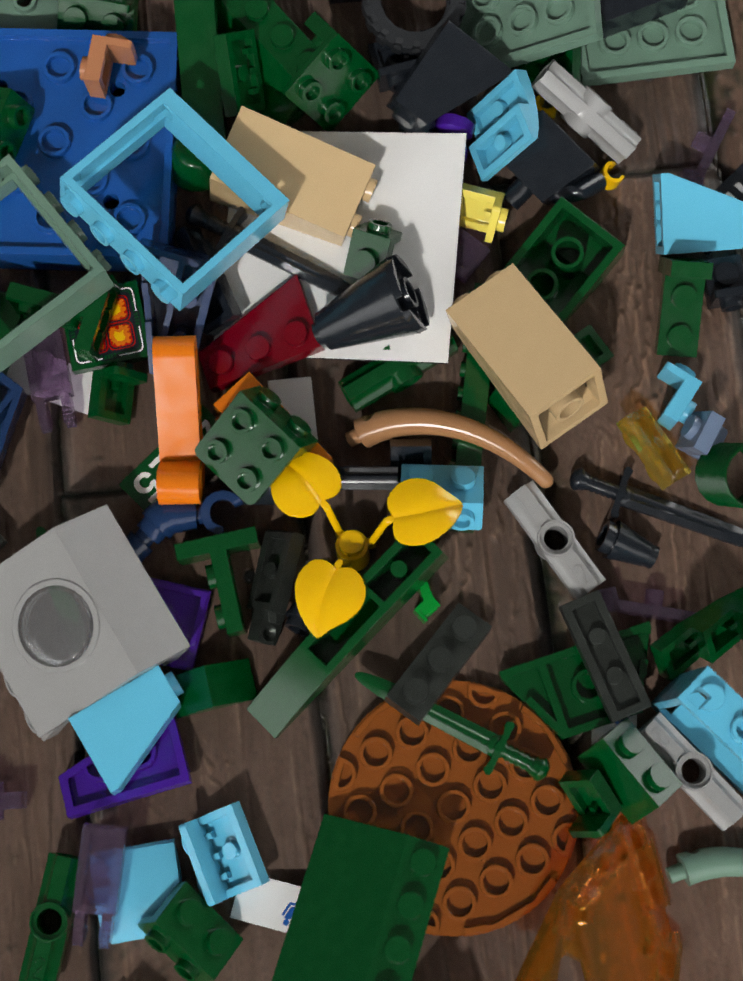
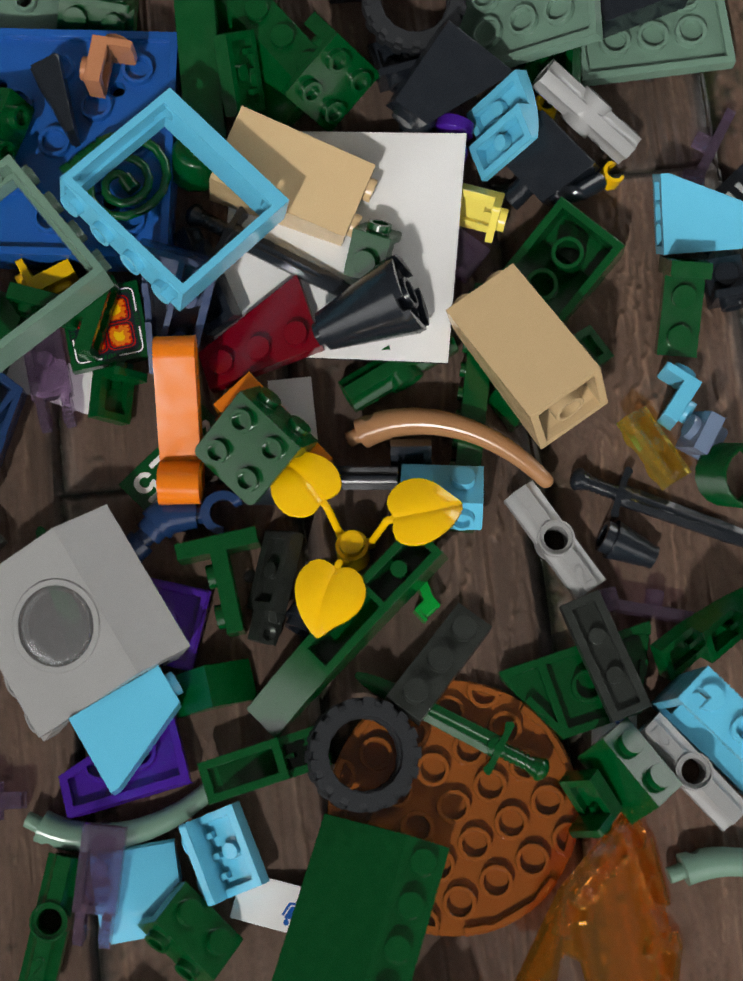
(54, 86): none -> black slope
(54, 279): none -> yellow bracket
(66, 832): none -> sand green animal
(128, 181): none -> dark green piece
(256, 766): none -> dark green slope
(406, 760): none -> black tyre

